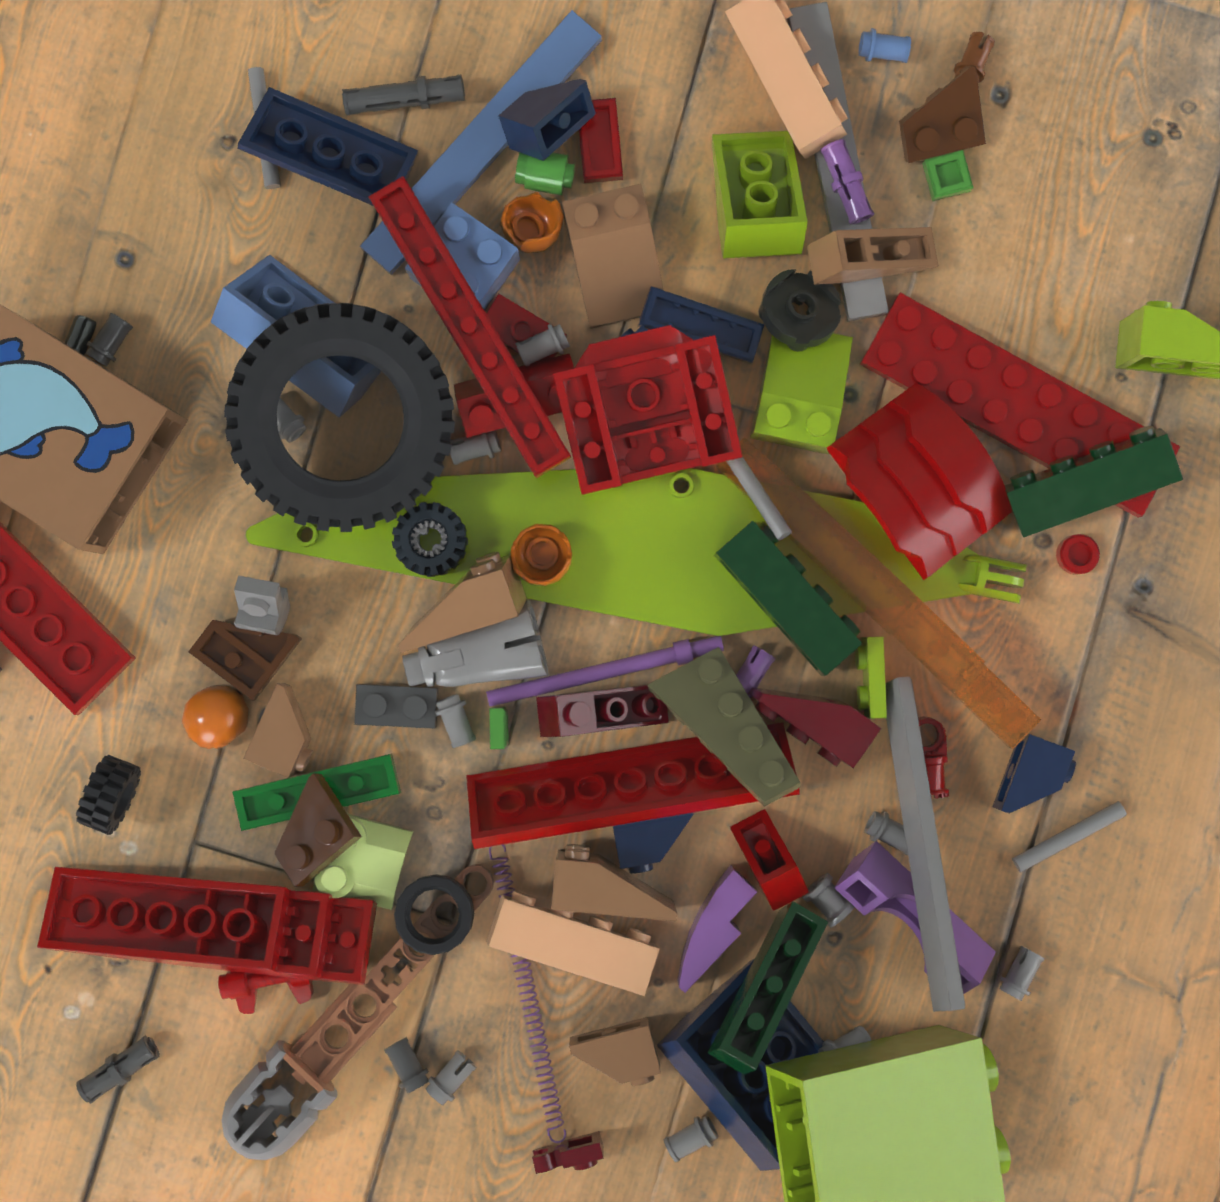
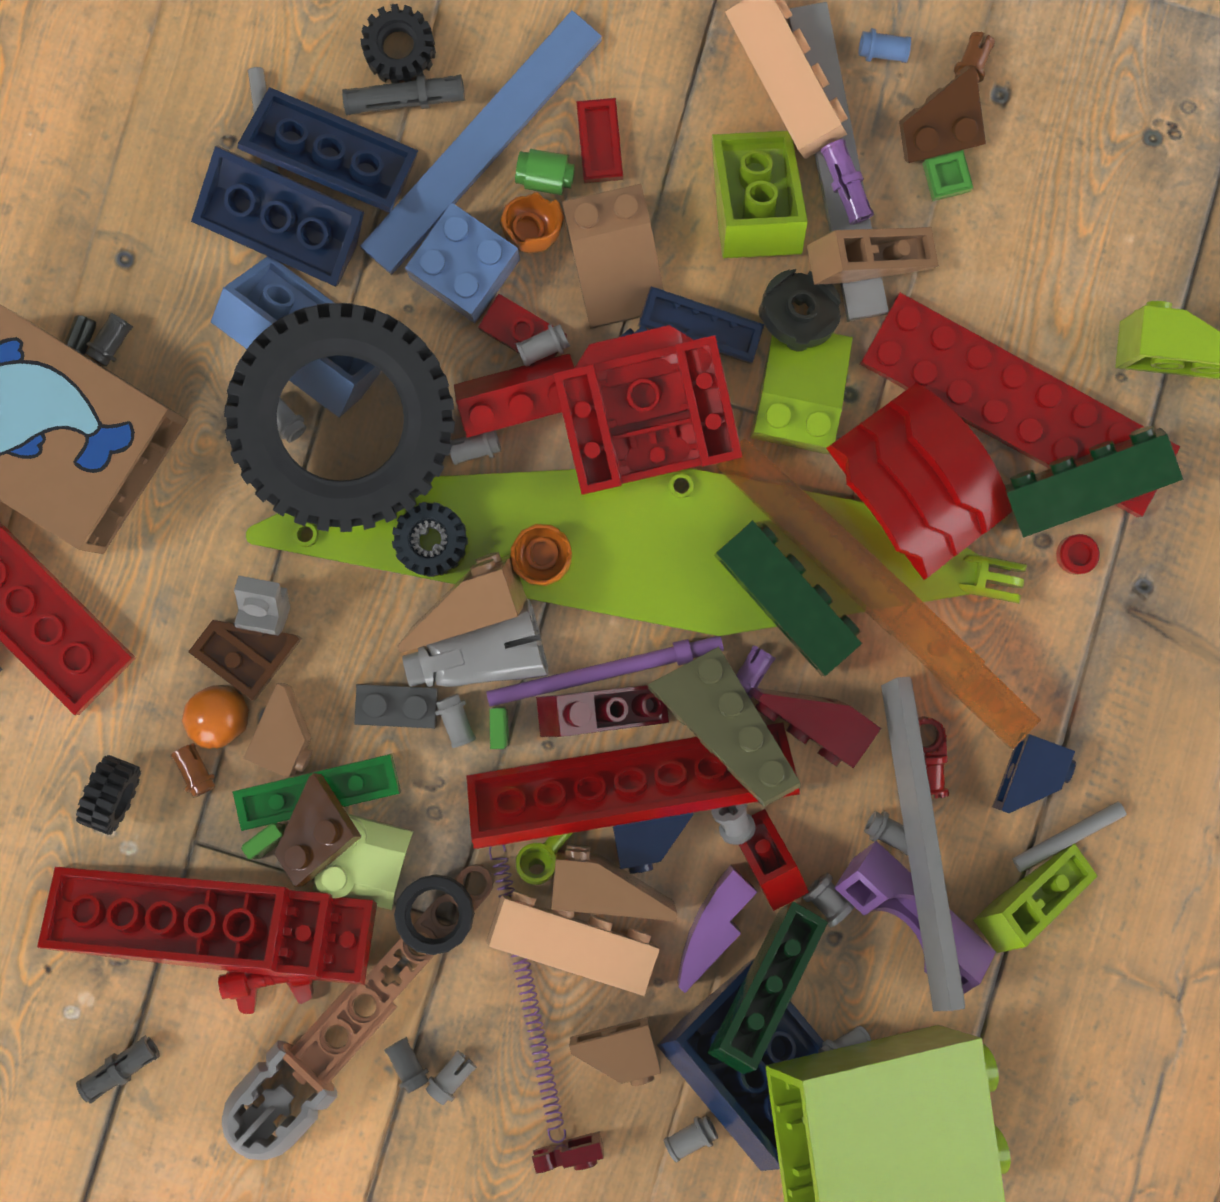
(193, 770): none -> dark orange pin
(264, 841): none -> bright green tile
(278, 216): none -> dark blue slope
(391, 22): none -> black tyre
(470, 327): red tile -> none
(540, 854): none -> lime bar
(547, 117): dark blue slope -> none
(735, 824): none -> light grey bush
(760, 498): light grey bar -> none
(872, 695): lime plate -> none
(1021, 973): light grey pin -> none
(1035, 901): none -> lime slope

